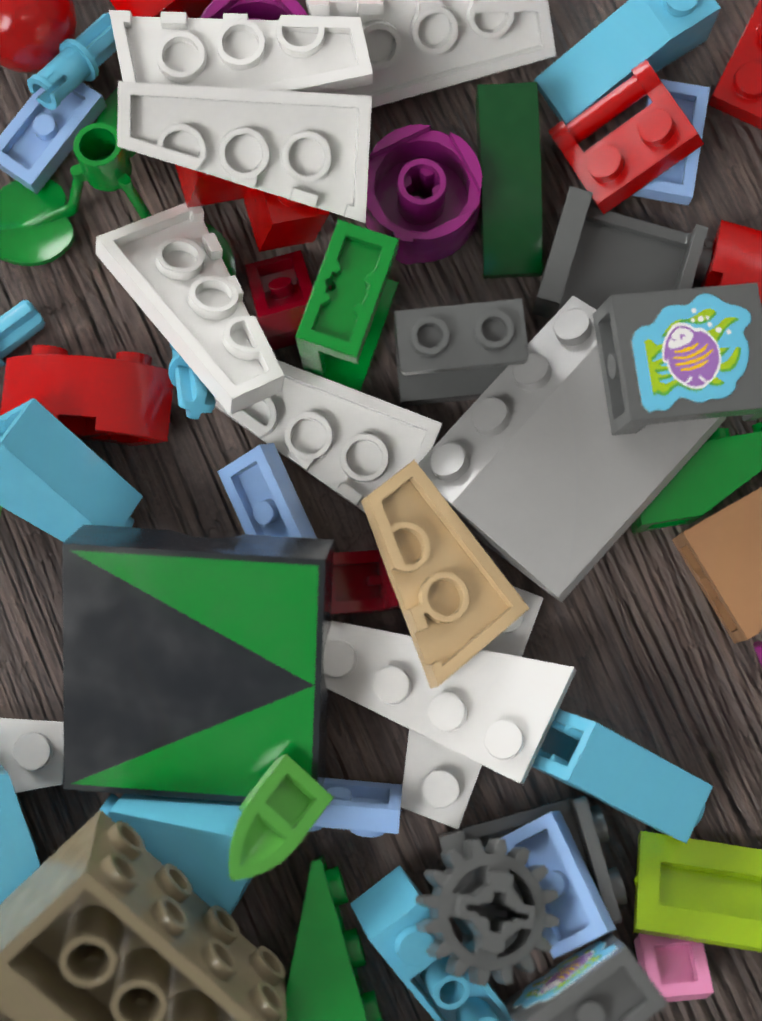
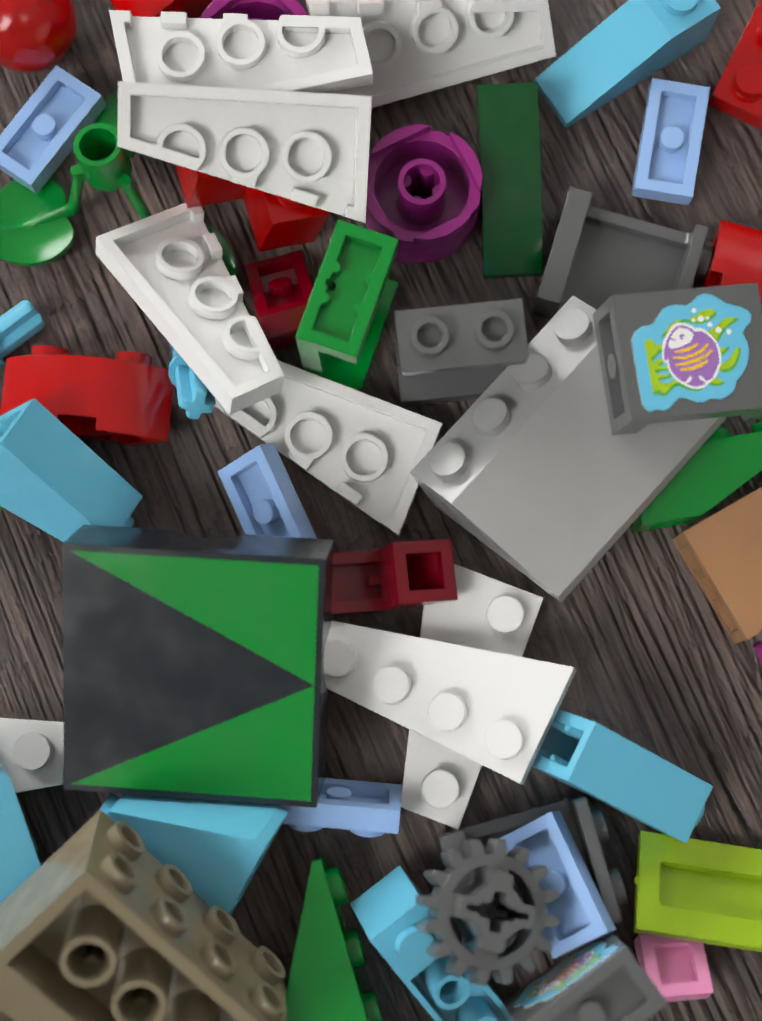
(74, 63): medium azure axle -> none
(275, 818): bright green plate -> none
(439, 572): tan wing -> none
(635, 150): red plate -> none

